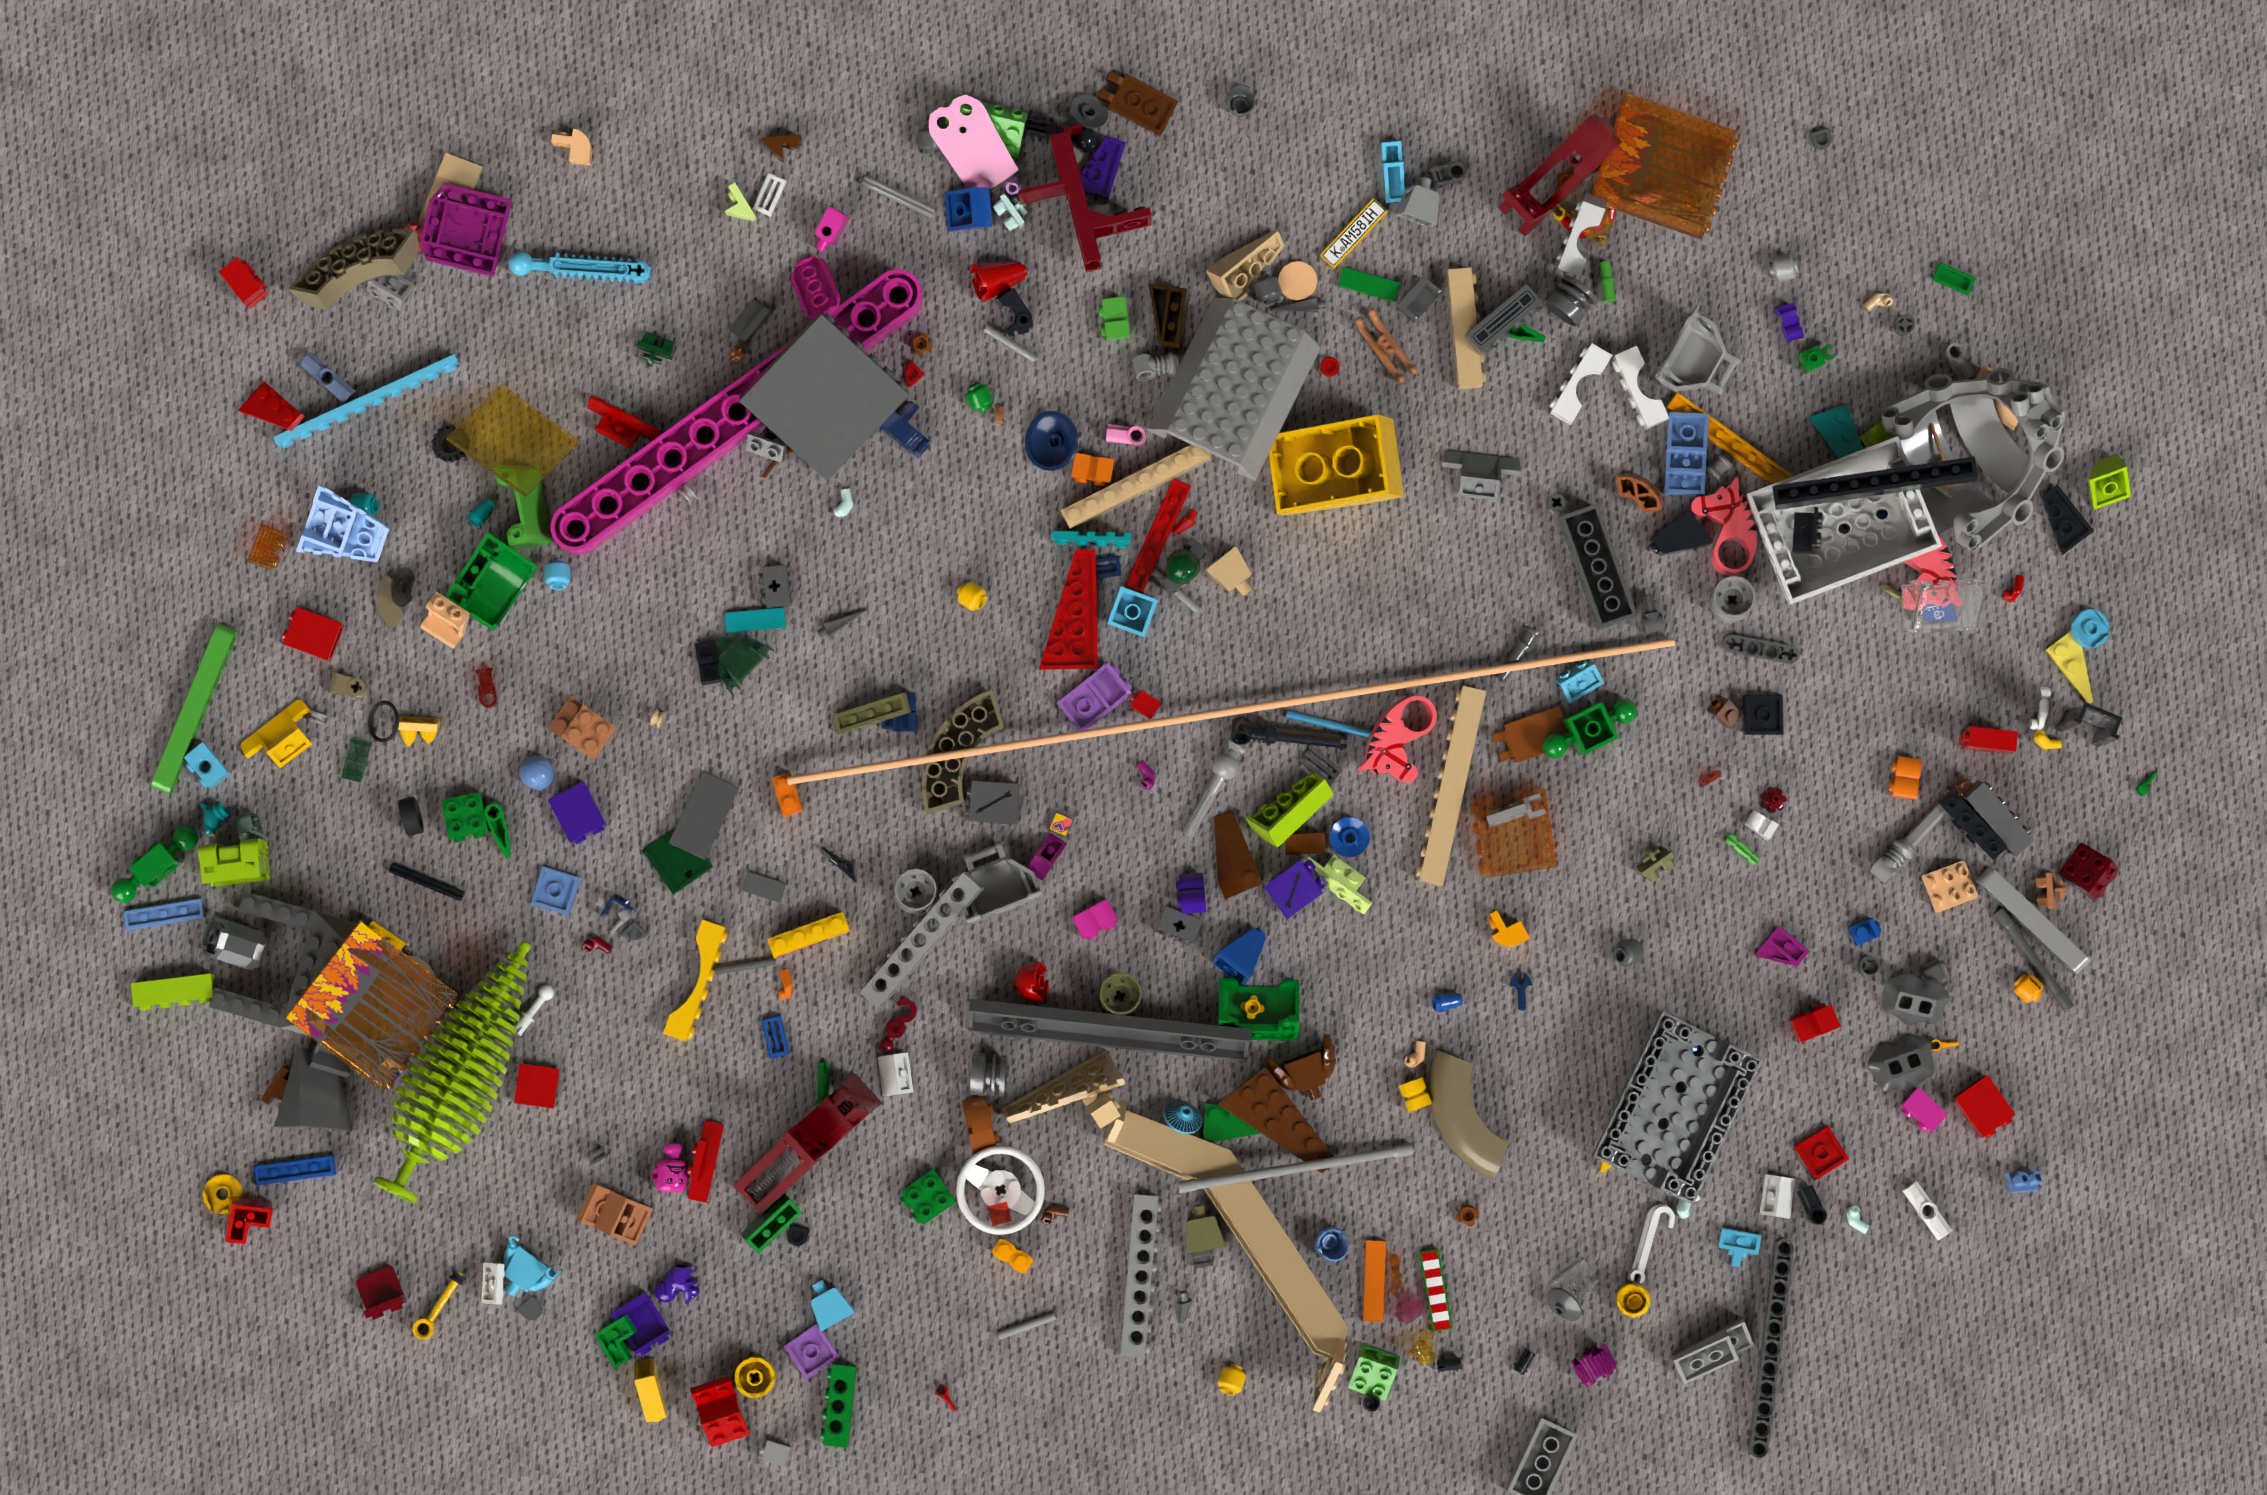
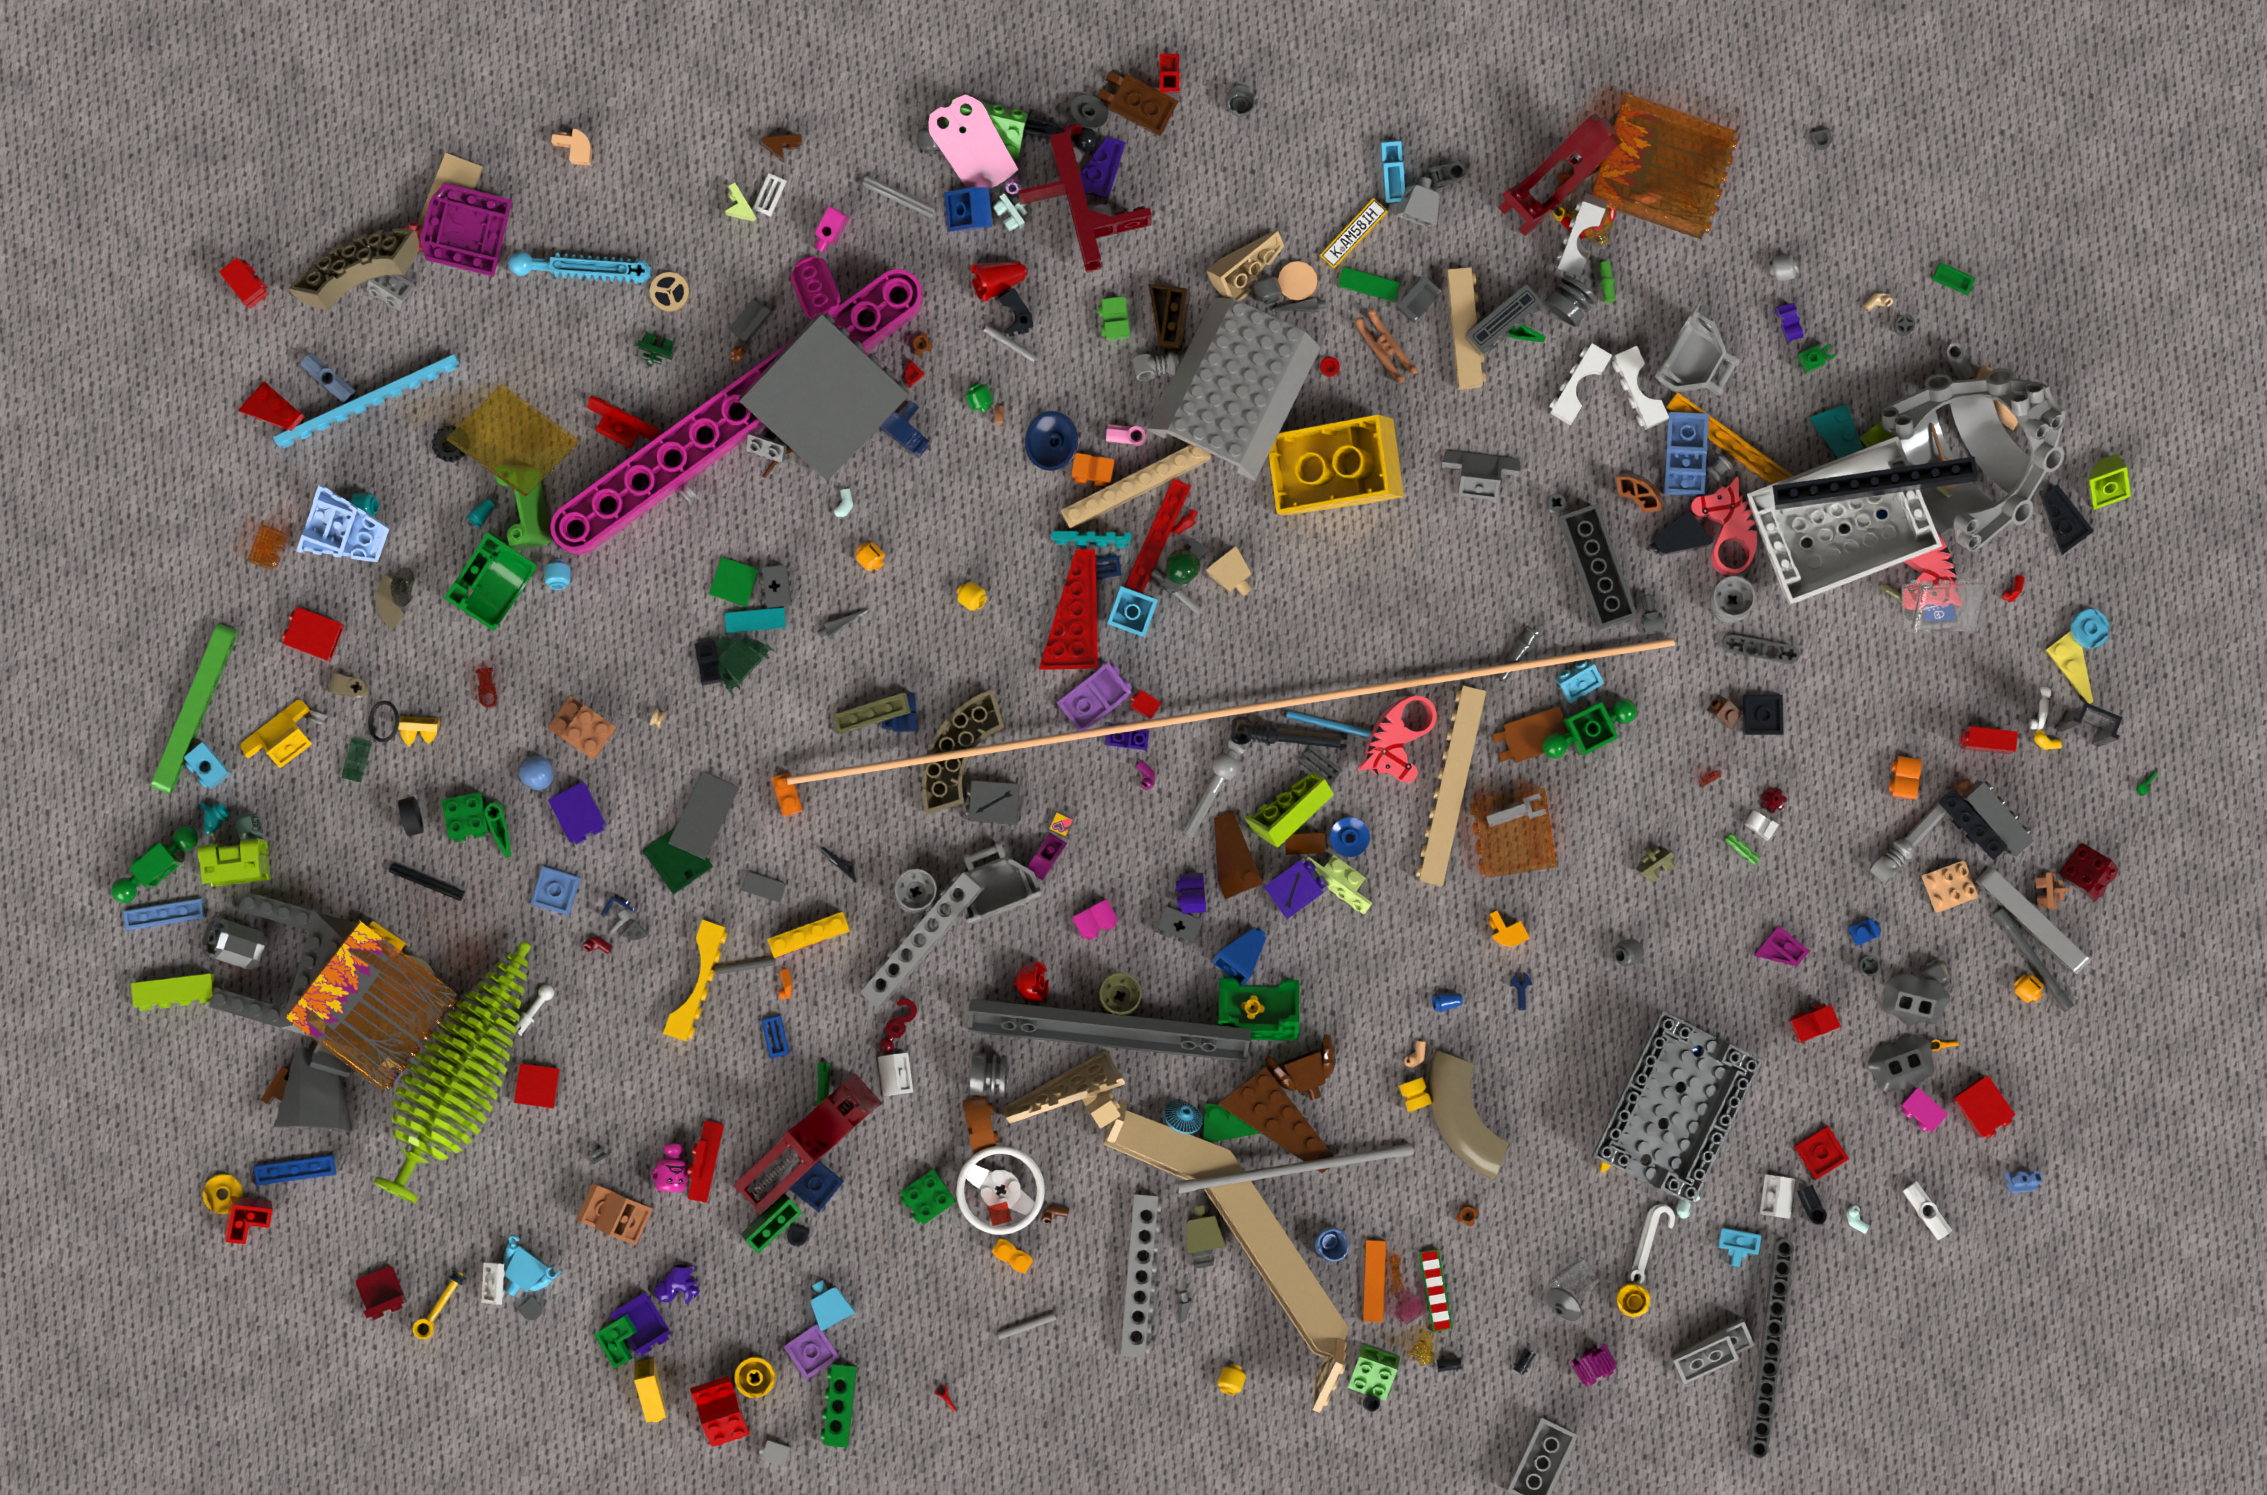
(445, 620): light nougat panel -> none
(669, 291): none -> tan tile
(734, 582): none -> green tile
(817, 1186): none -> dark blue tile
(870, 556): none -> light orange head
(1132, 739): none -> dark purple slope
(1169, 73): none -> red brick
(1805, 534): black bracket -> none

